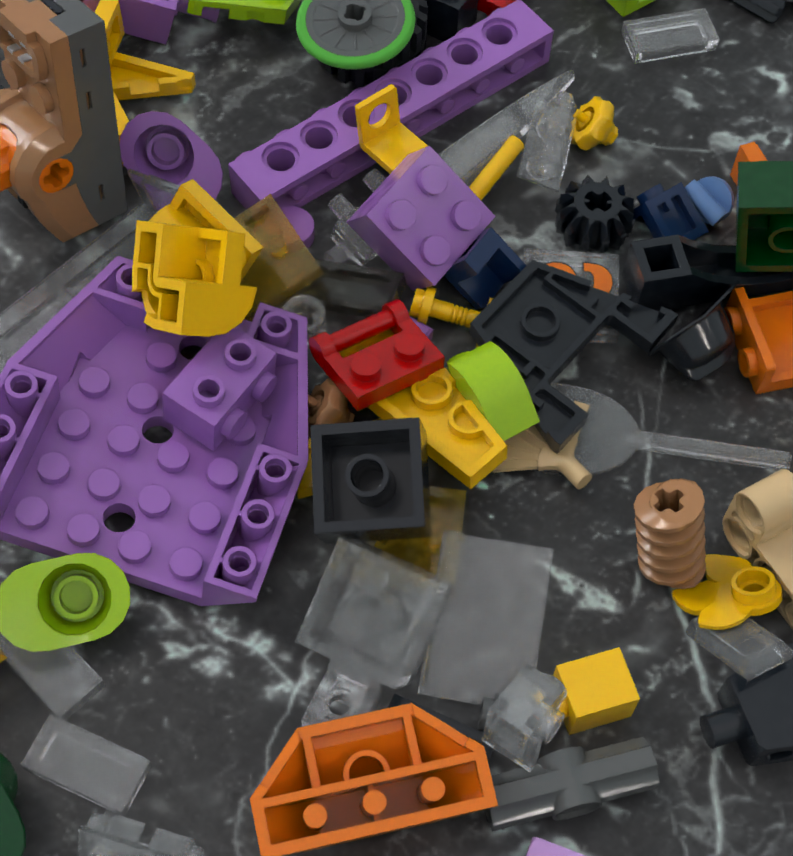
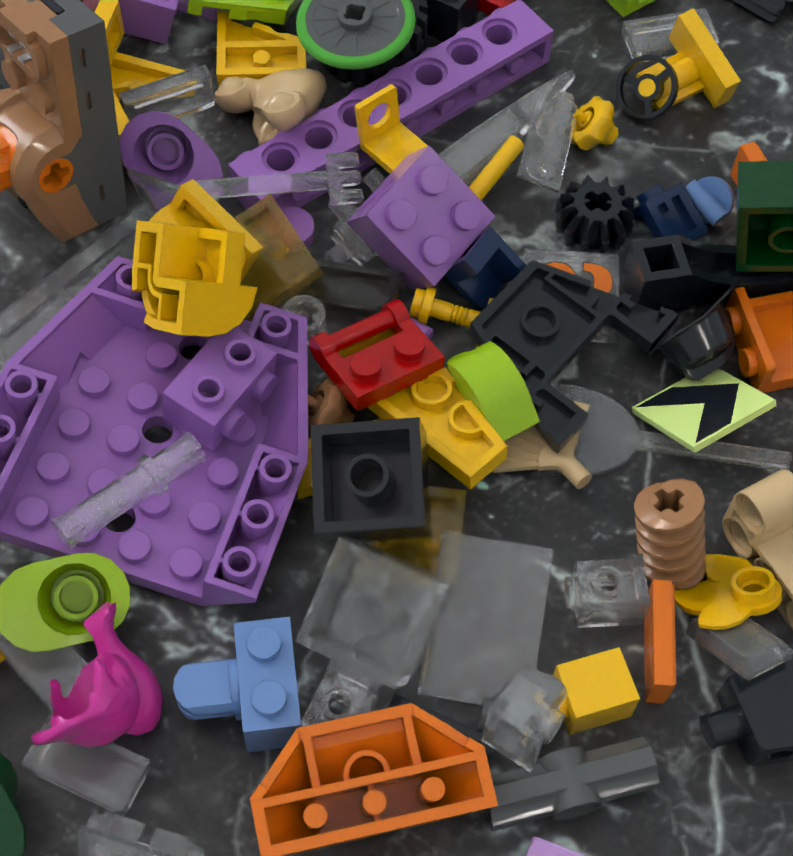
(110, 695): none -> dark pink piece
(148, 477): none -> clear pin
(176, 94): none -> clear tile
(252, 687): none -> medium blue brick
(254, 50): none -> yellow wing
(277, 100): none -> tan head
(331, 179): none -> clear hinge
(608, 608): none -> clear brick
(660, 643): none -> orange tile
(693, 69): none -> yellow piece
(703, 409): none -> yellowish green piece

